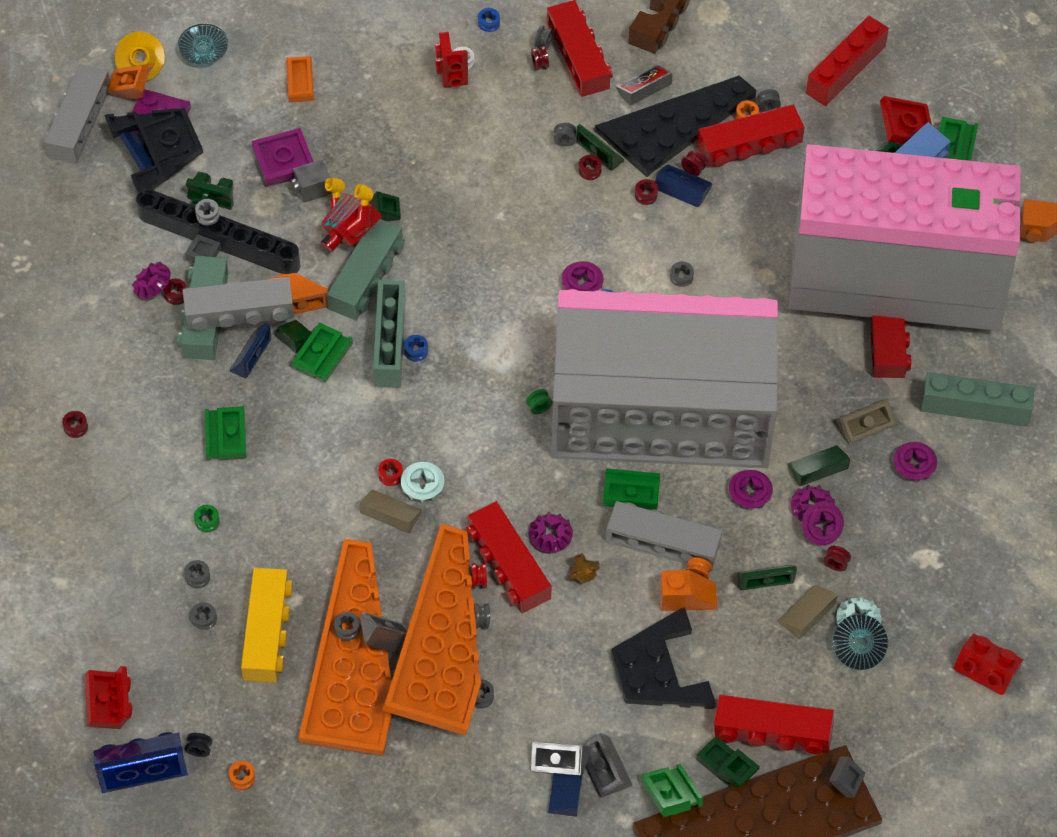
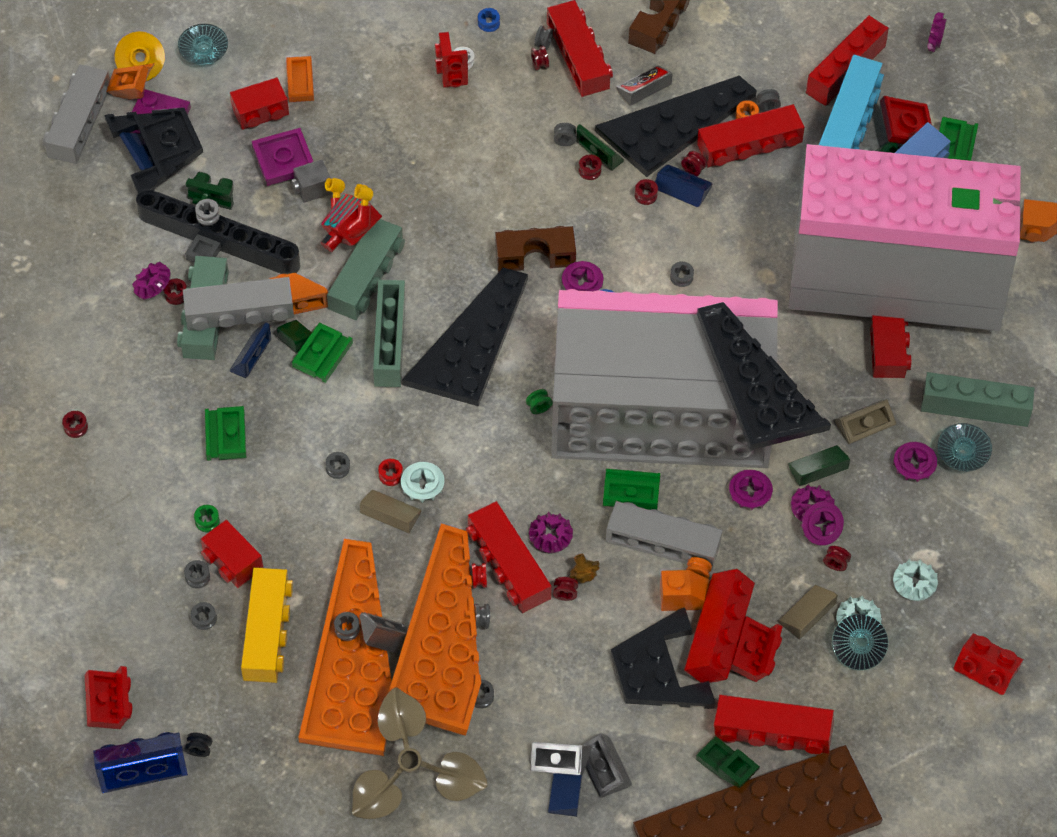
(230, 554): none -> red brick
(235, 769): orange bush -> none
(259, 103): none -> red brick
(330, 465): none -> dark grey bush
(387, 206): dark green slope -> none
(402, 717): none -> dark tan plant
(422, 352): blue bush -> none
(467, 351): none -> black wing
(554, 243): none -> reddish brown arch
(565, 588): none -> dark red bush
(671, 790): green plate -> none
(719, 626): none -> red brick
(756, 649): none -> red bracket
(758, 388): none -> black wing
(766, 577): dark green slope -> none
(847, 777): dark grey plate -> none
(854, 104): none -> medium azure brick
(903, 581): none -> light aqua gear
(936, 32): none -> magenta gear
(967, 438): none -> clear light blue dish

